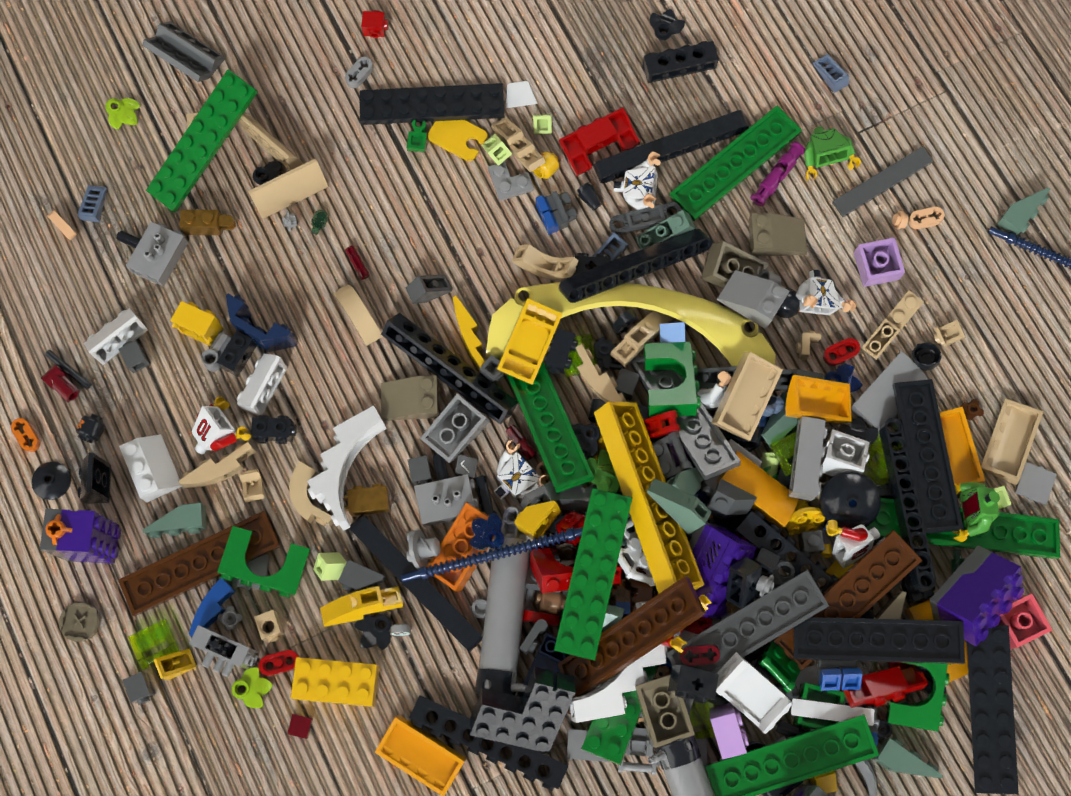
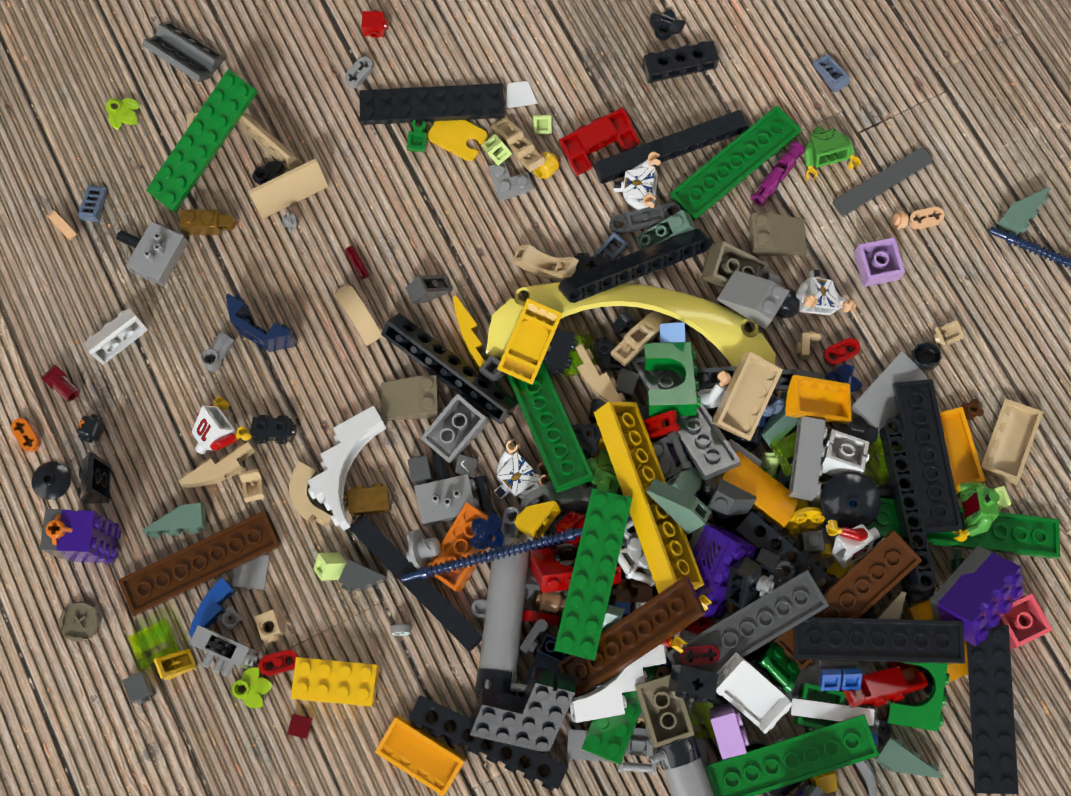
(68, 369): black bar -> none
(134, 356): dark grey brick -> none
(150, 467): white slope -> none
(196, 323): yellow brick -> none
(234, 565): green arch -> none
(237, 353): black brick -> none
(262, 384): white slope -> none
(319, 221): clear green cylinder -> none
(362, 602): yellow slope -> none
(372, 633): black plate -> none
(525, 447): dark red axle -> none
(553, 212): hips -> none
(589, 196): black cone -> none
(789, 730): black axle -> none
(892, 325): tan slope -> none
(1035, 483): light grey piece -> none

